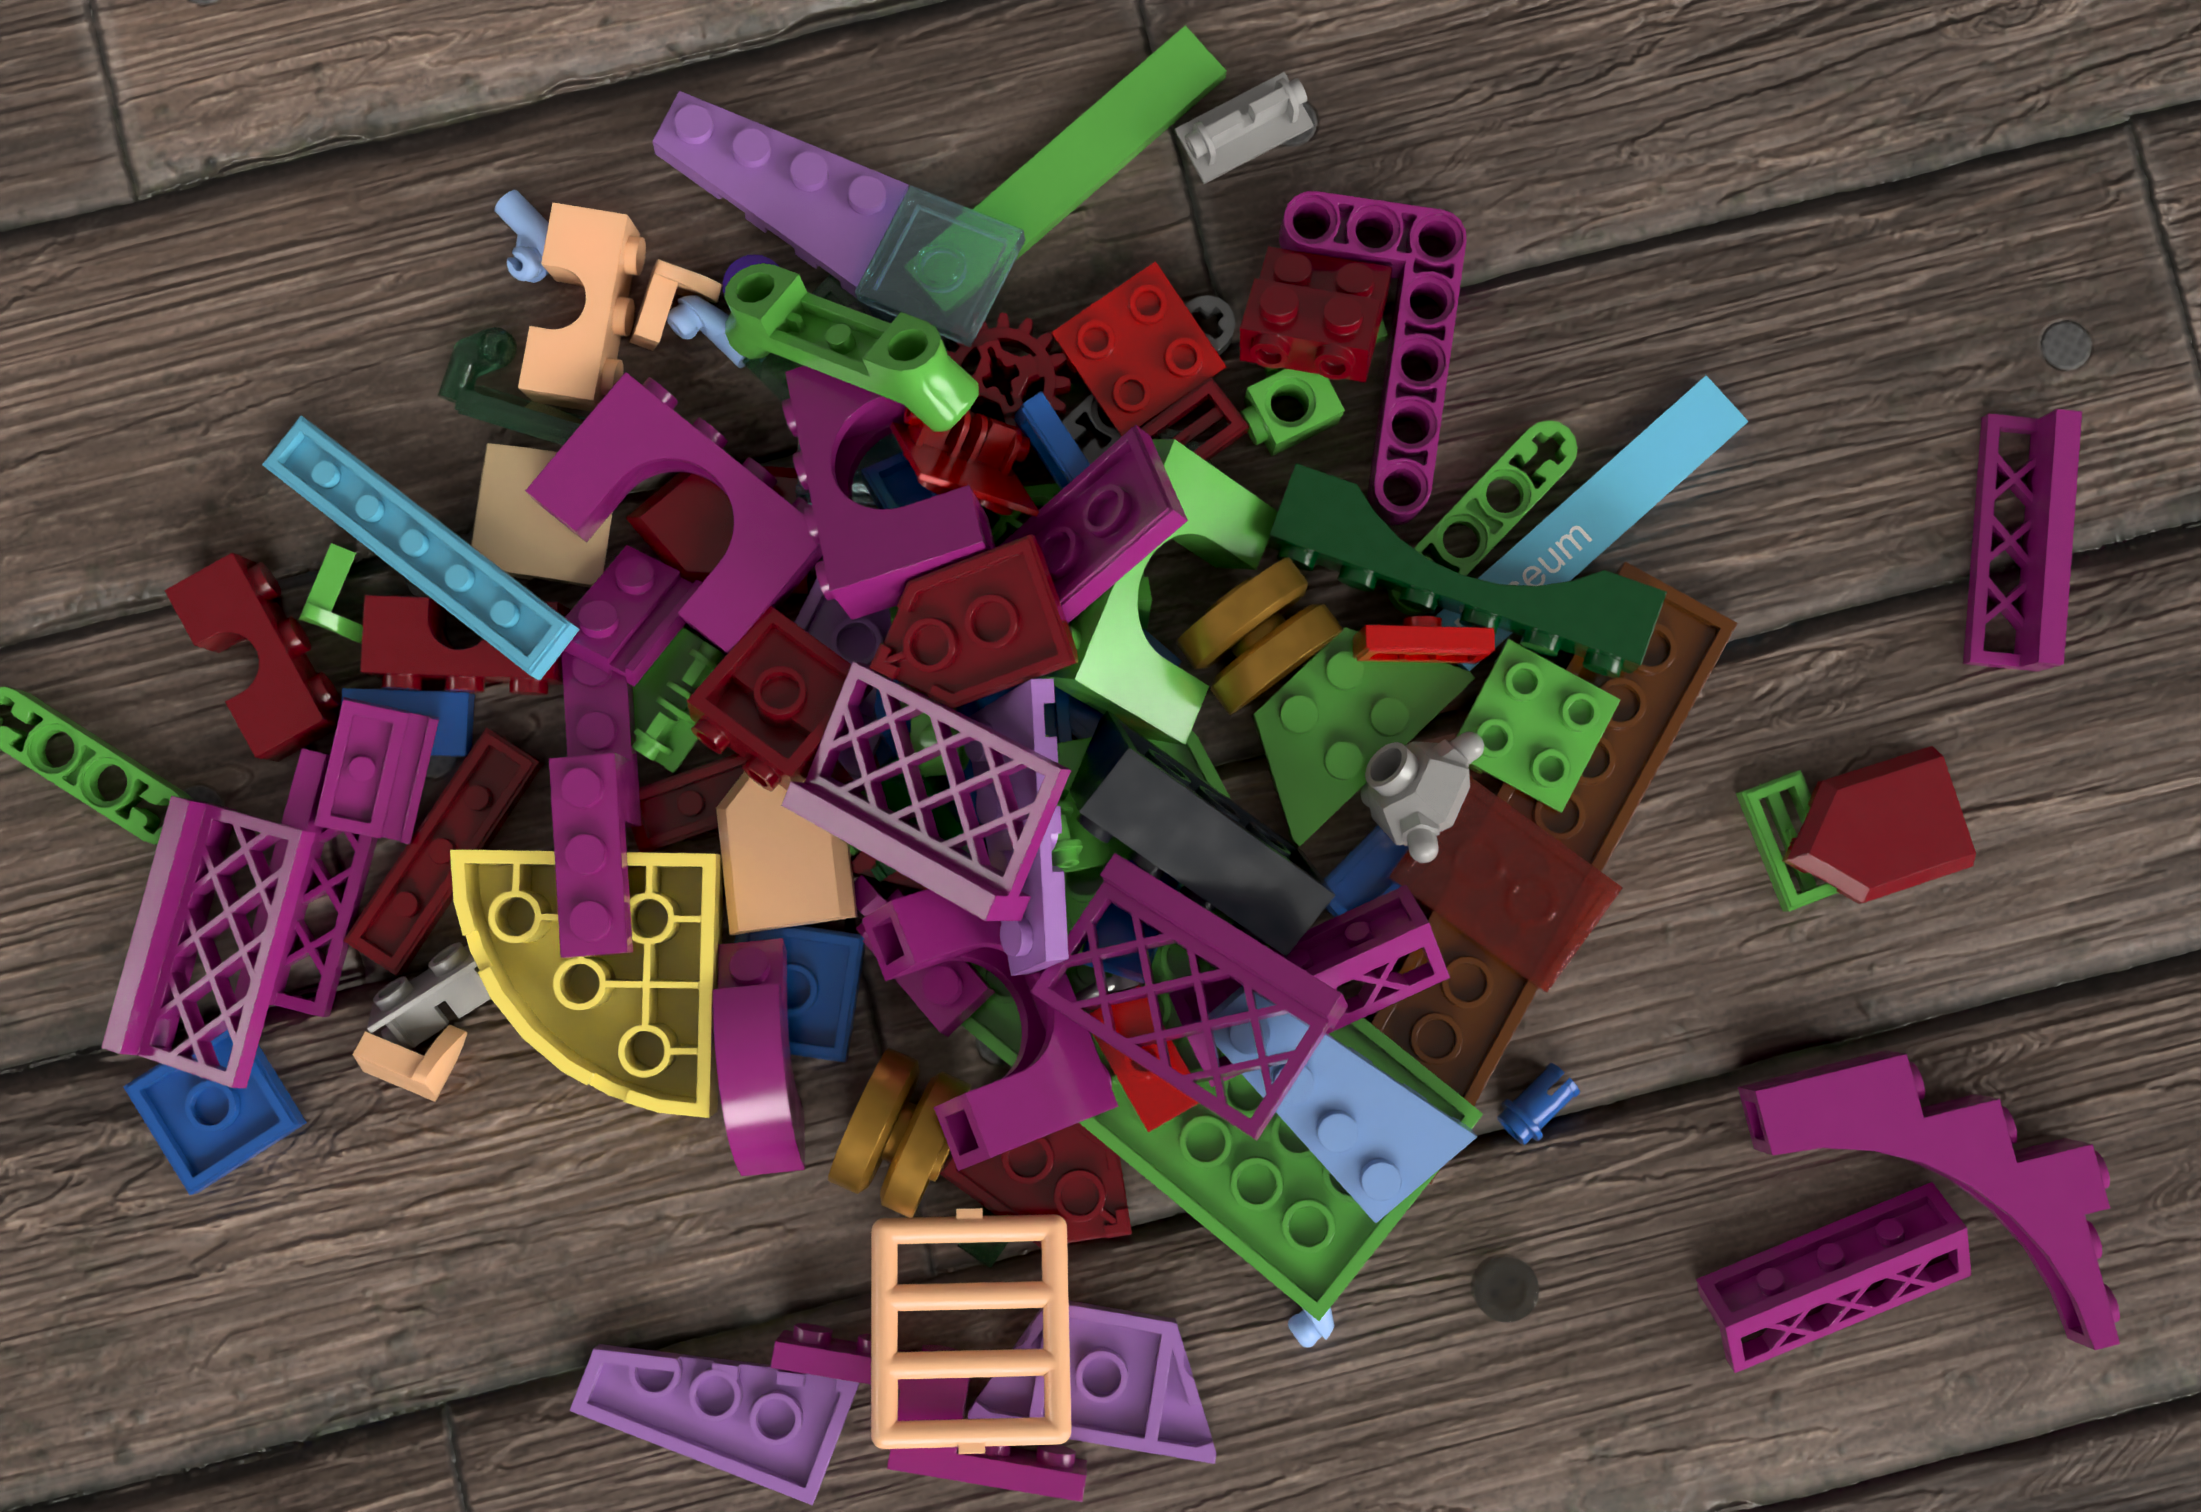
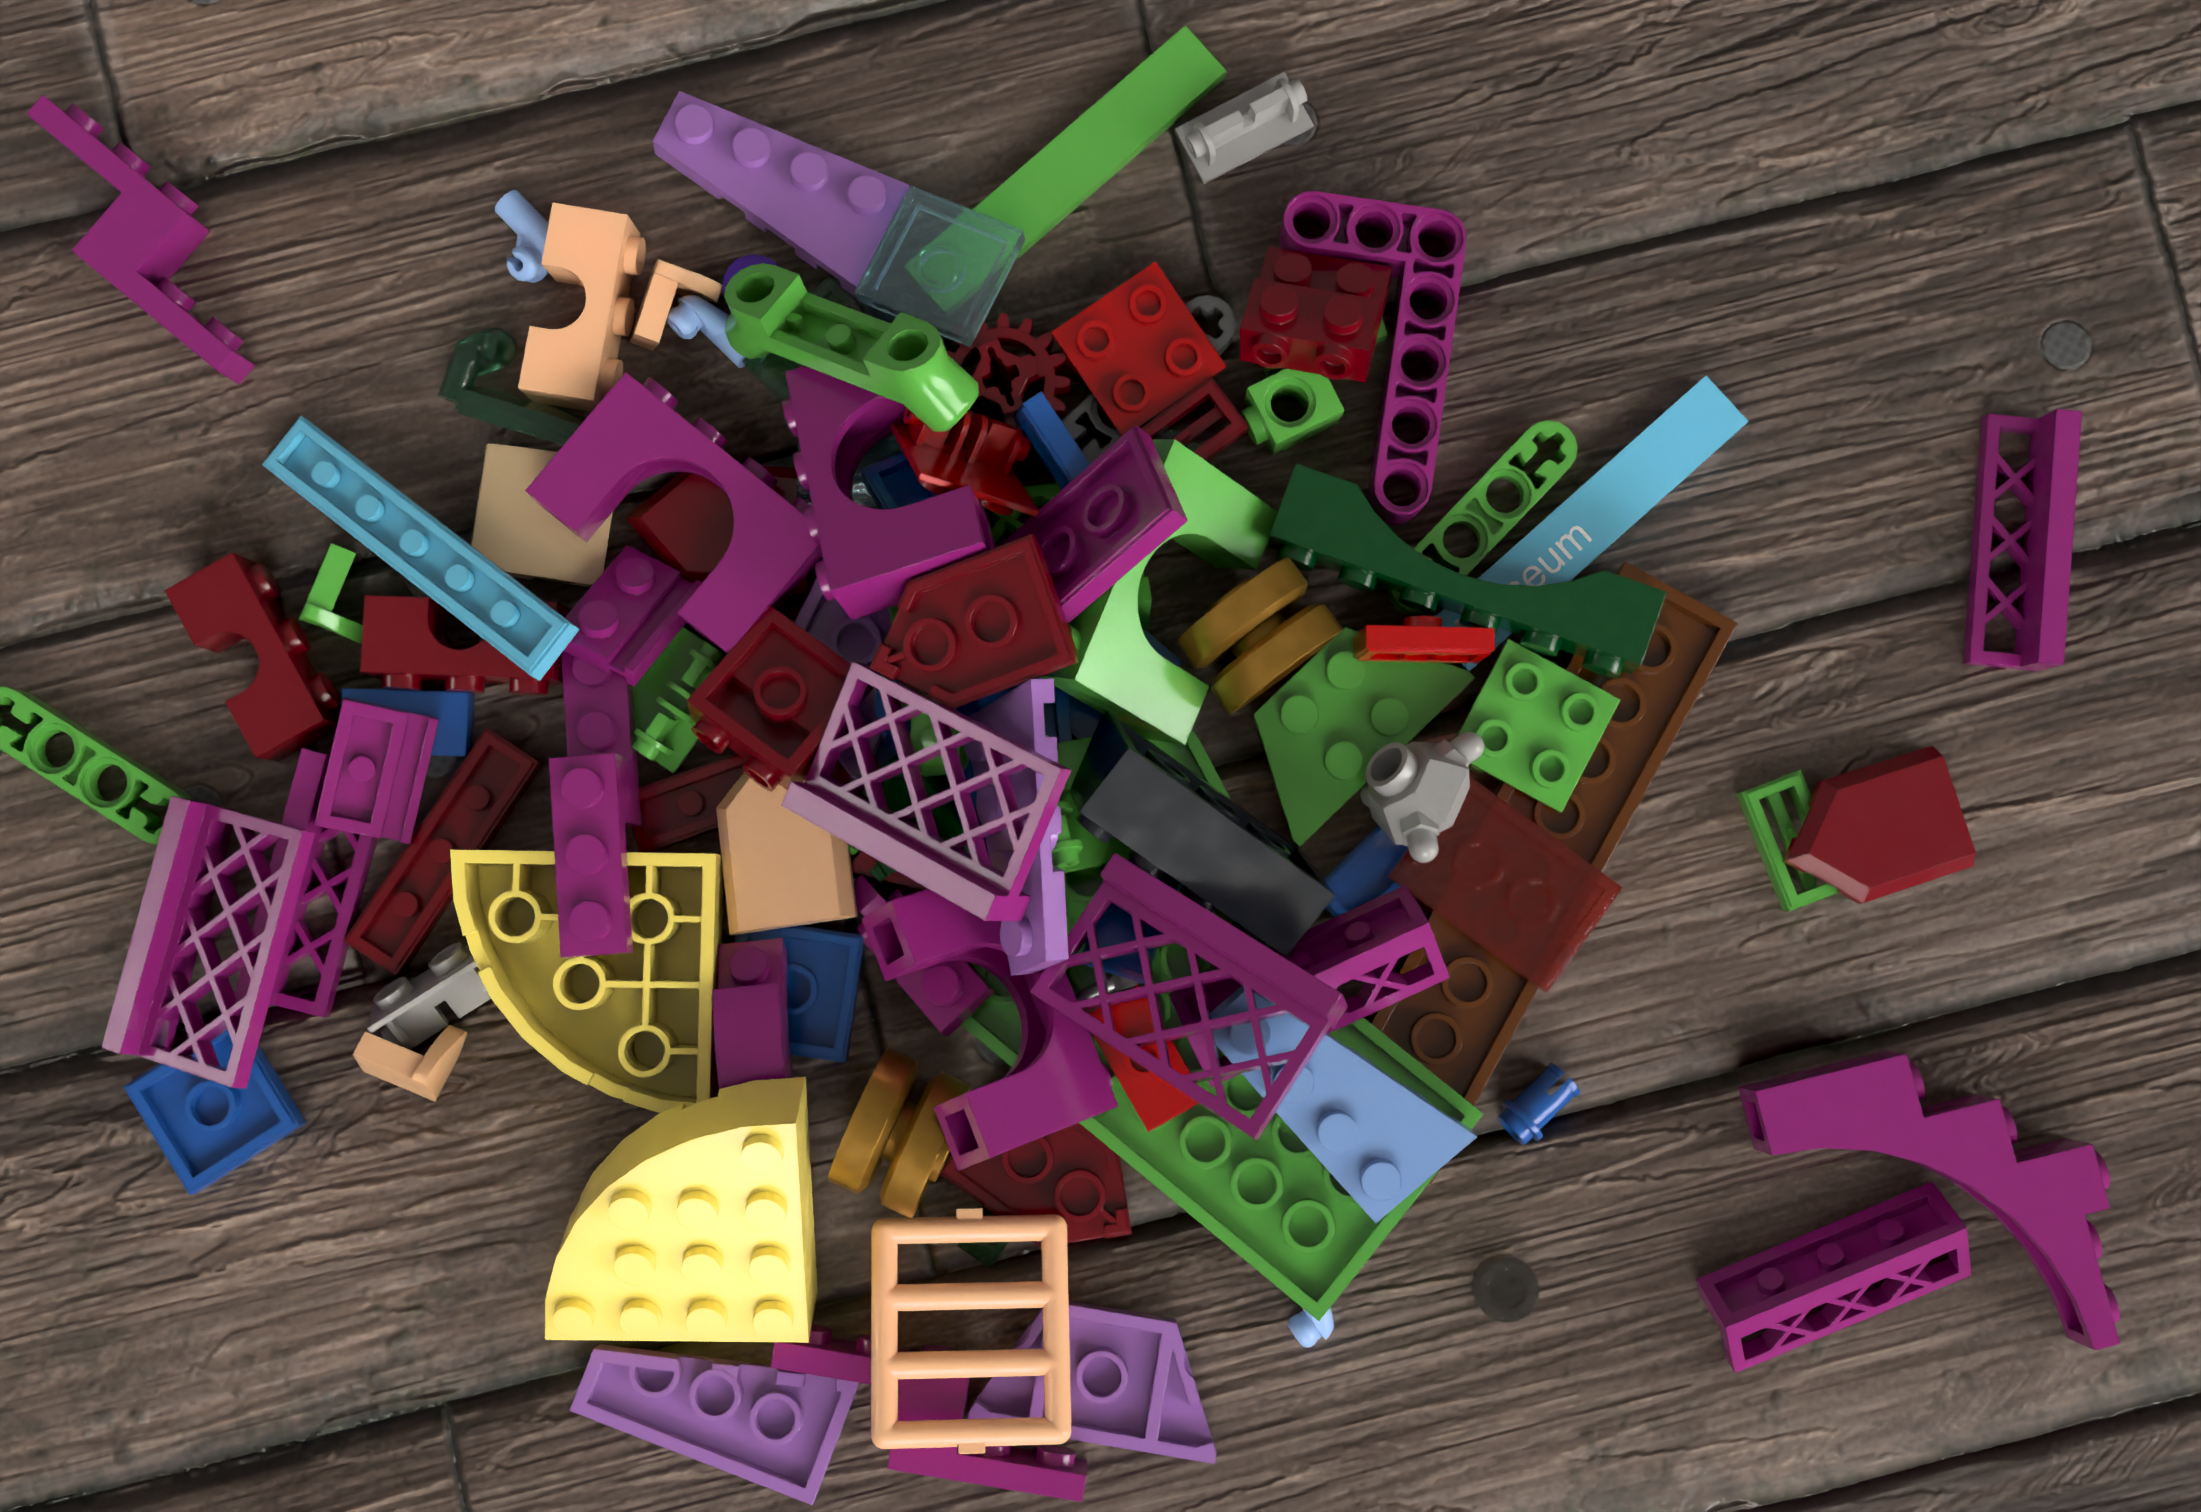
(143, 238): none -> magenta bracket
(696, 1227): none -> light yellow brick

